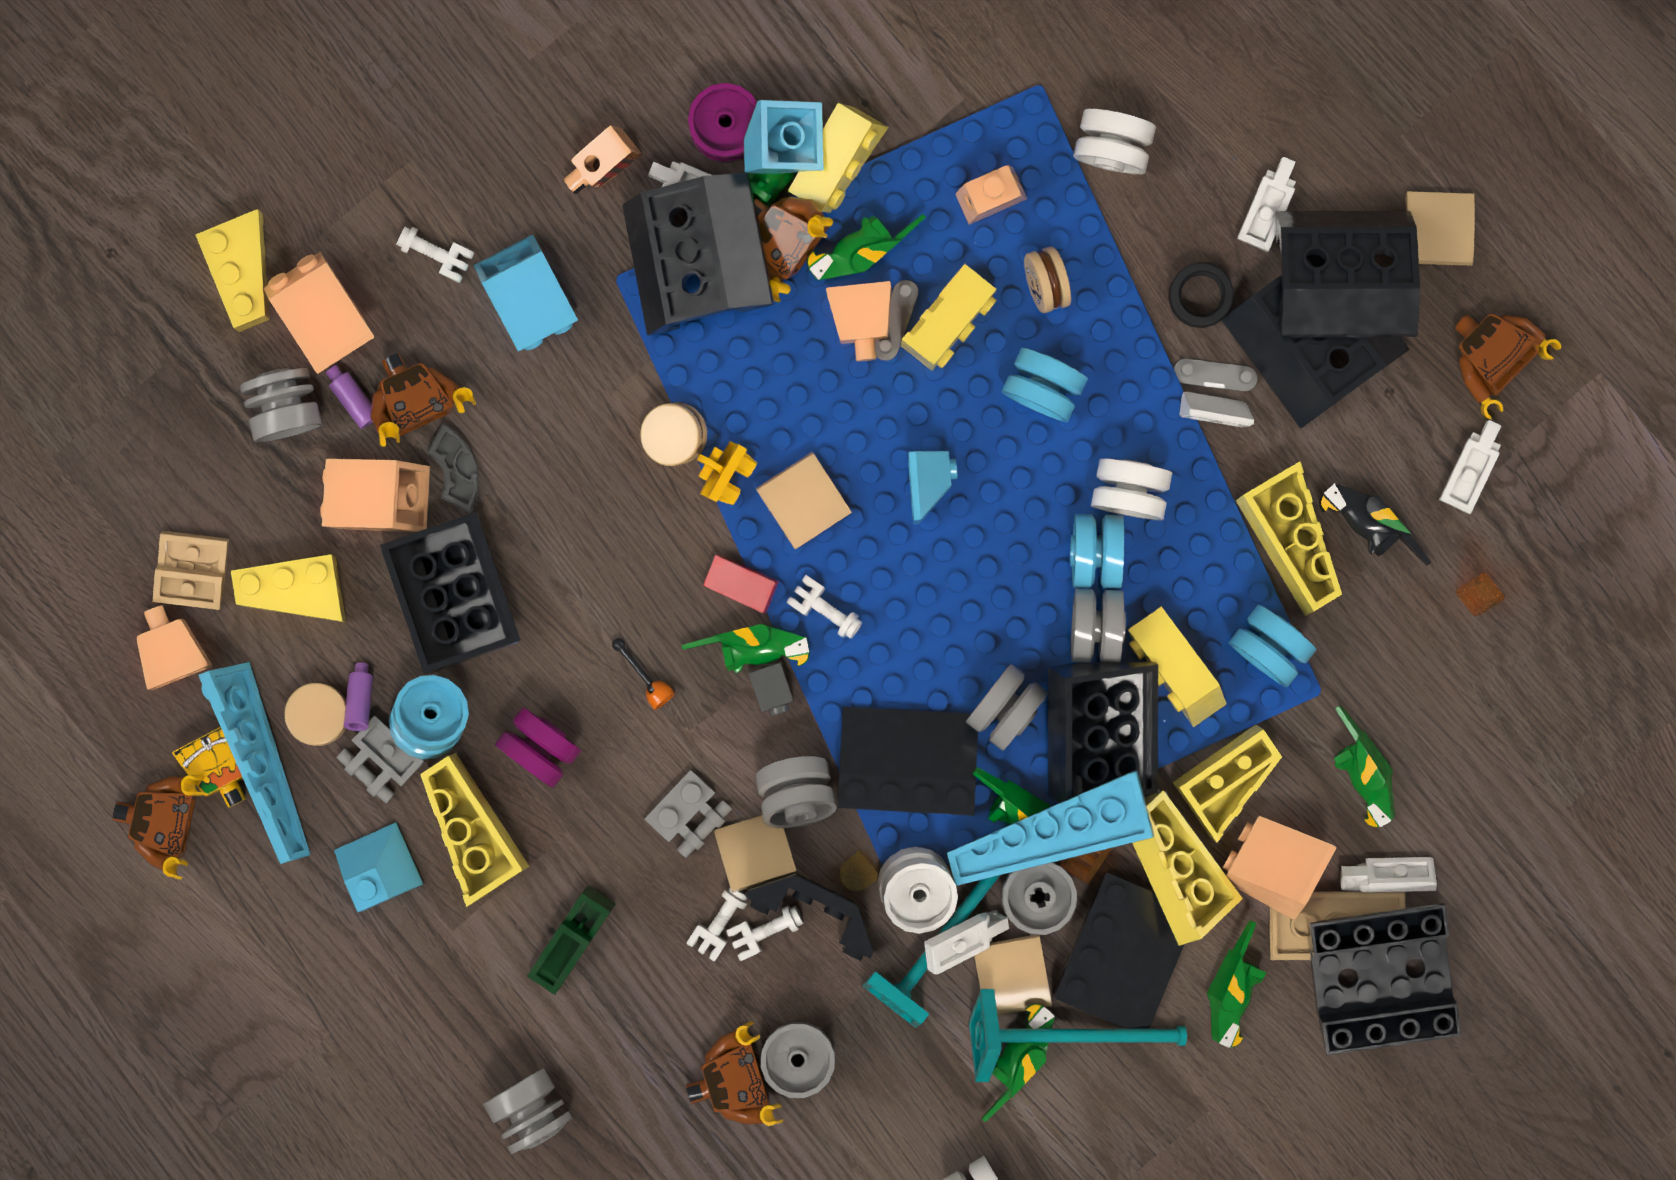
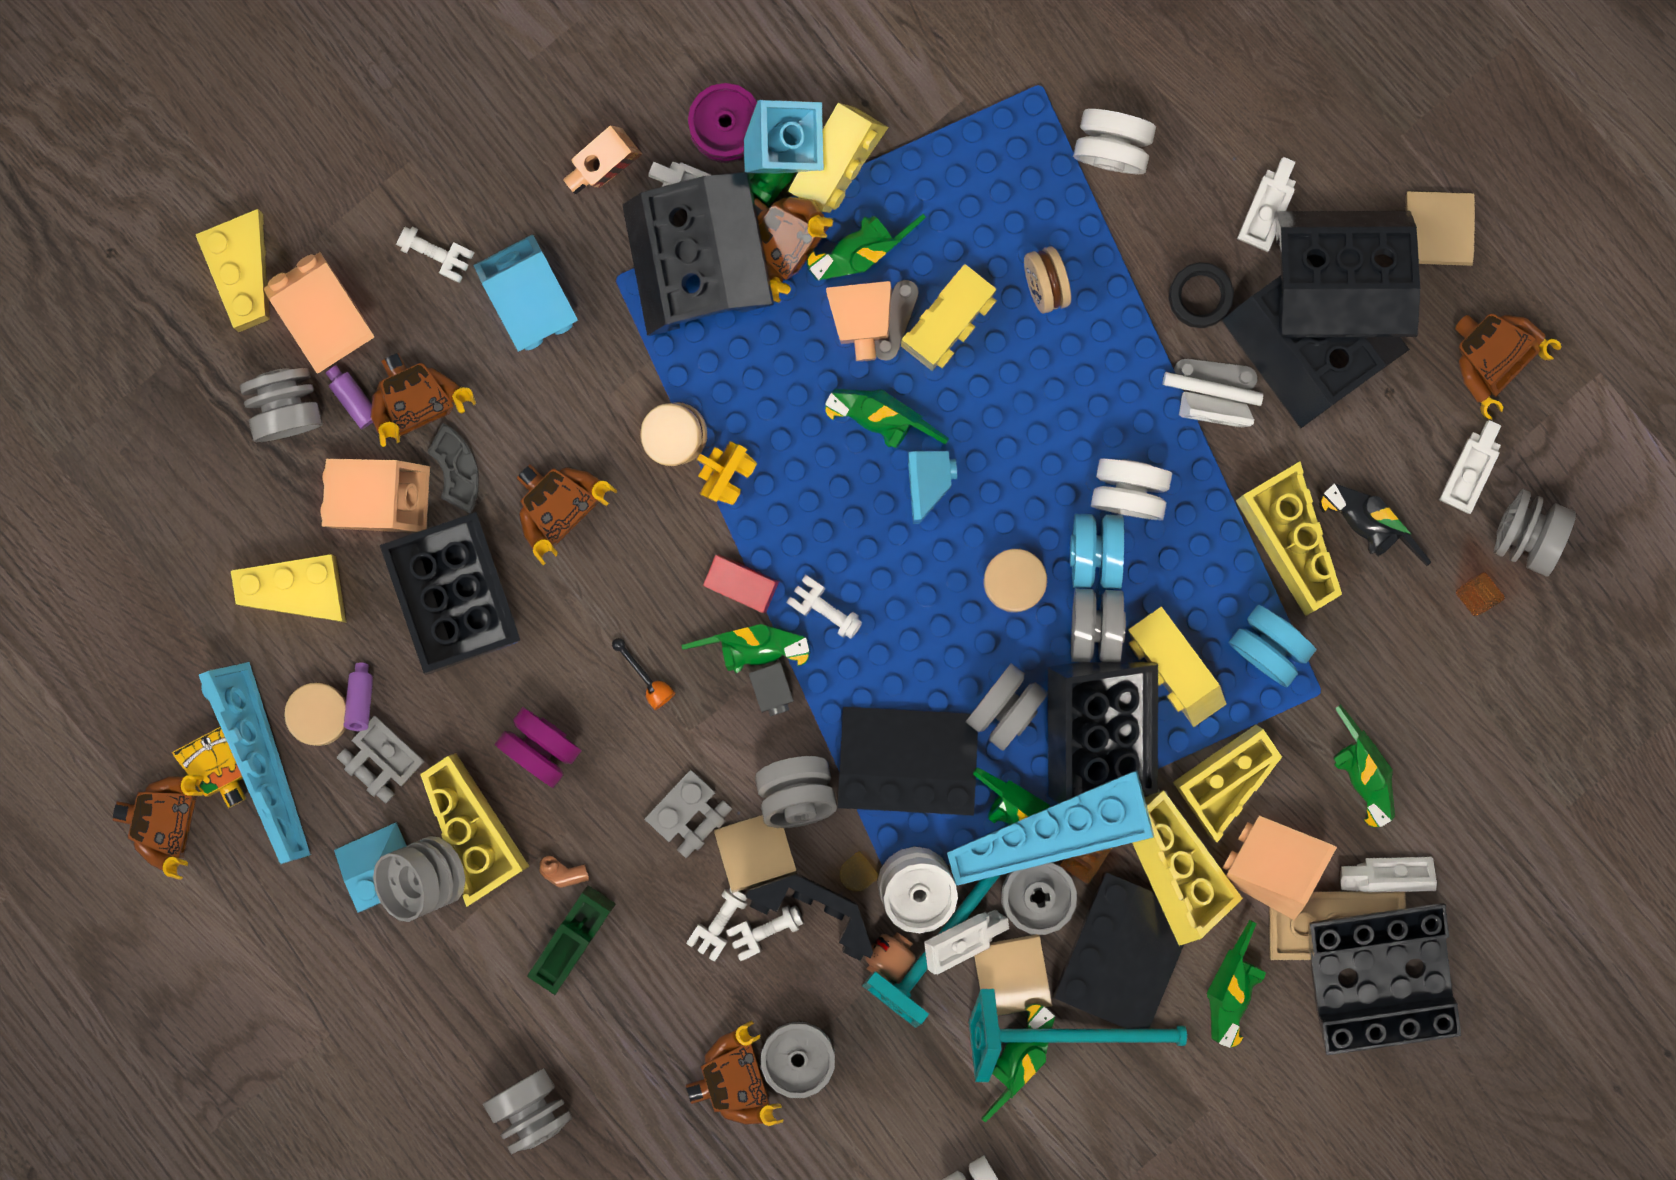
(169, 650): light nougat torso -> none
(190, 570): tan slope -> none
(419, 878): none -> light grey wheel
(425, 698): medium azure wheel -> none
(557, 504): none -> torso
(560, 874): none -> nougat arm
(803, 500): tan slope -> none
(879, 414): none -> green animal
(891, 957): none -> nougat head
(990, 194): light nougat torso -> none
(1015, 580): none -> tan head
(1046, 380): medium azure wheel -> none
(1212, 388): none -> white bar
(1533, 532): none -> light grey wheel

